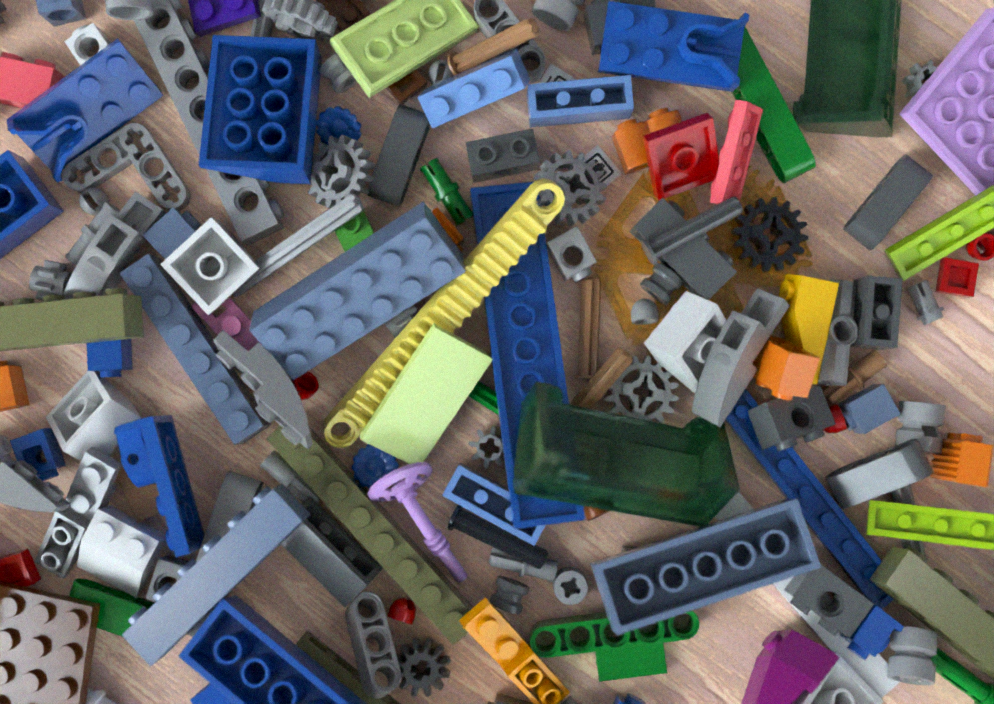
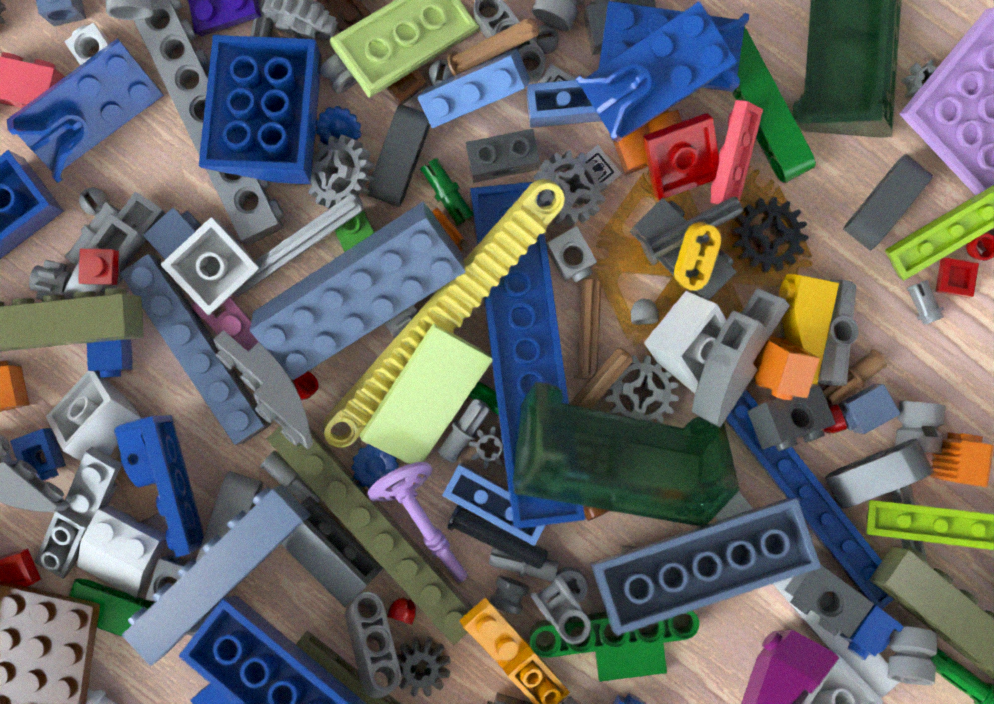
(98, 267): none -> plate
(127, 155): light grey beam -> none
(464, 430): none -> light grey axle
(549, 43): none -> light grey hinge
(561, 609): none -> light grey piece
(658, 72): none -> blue plate
(661, 283): dark grey wheel -> none
(697, 256): none -> yellow beam
(877, 312): dark grey brick -> none

